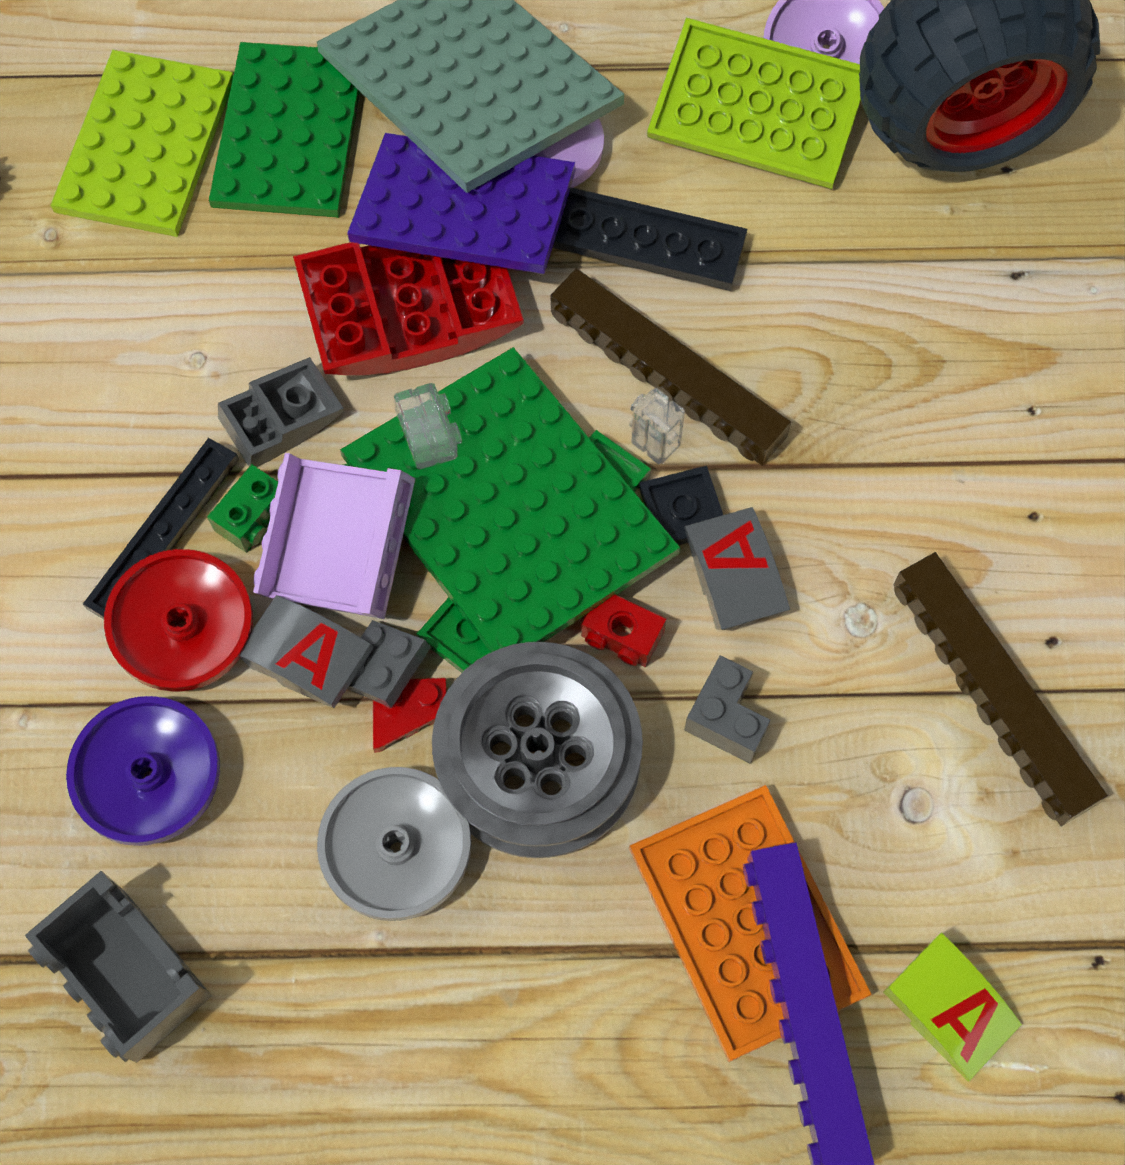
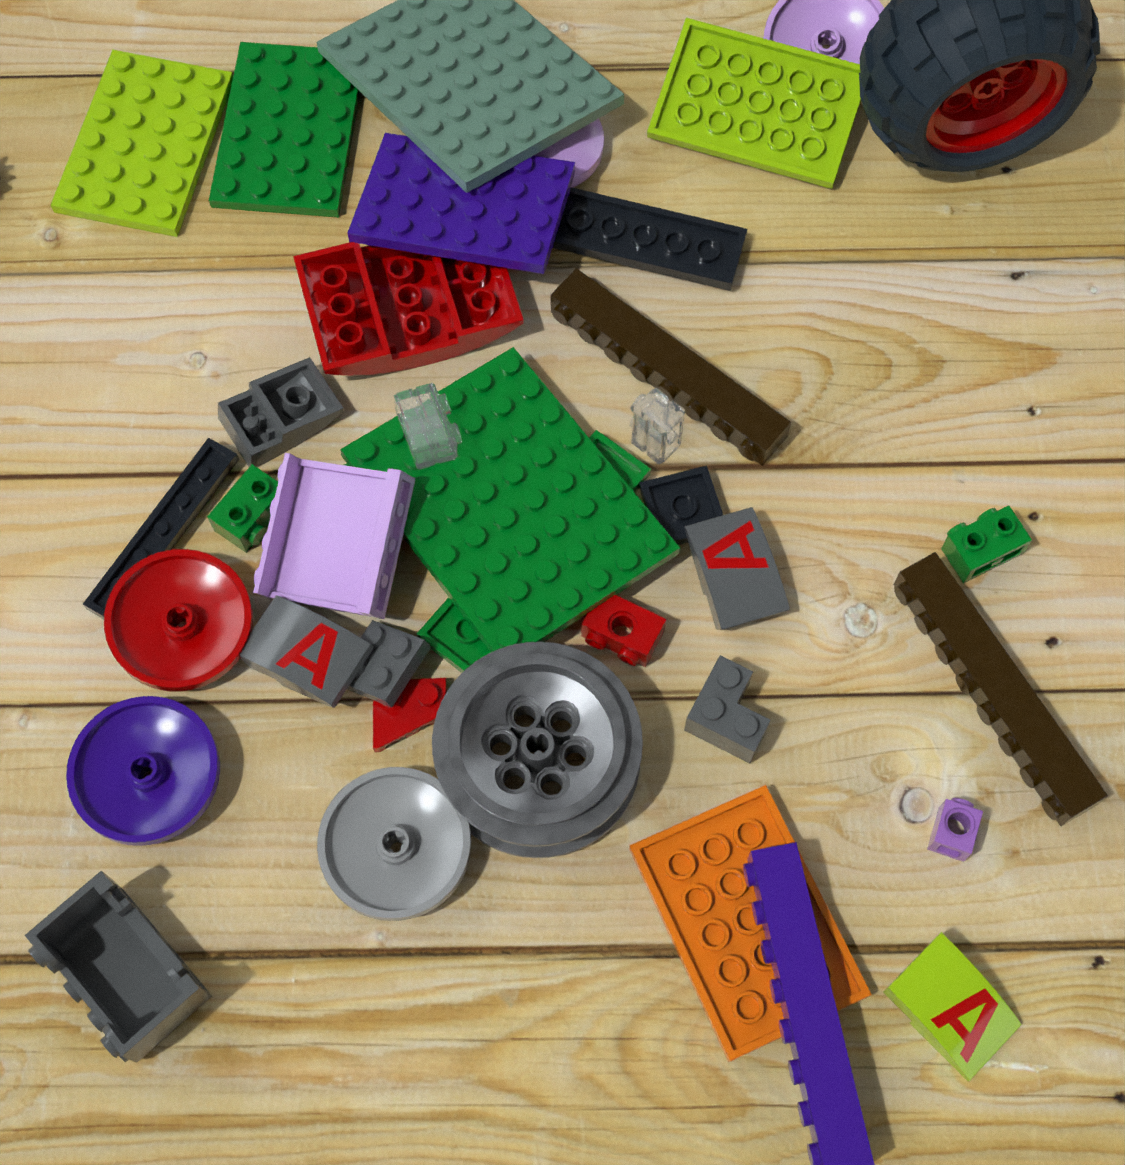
(951, 844): none -> medium lavender brick
(985, 543): none -> green brick

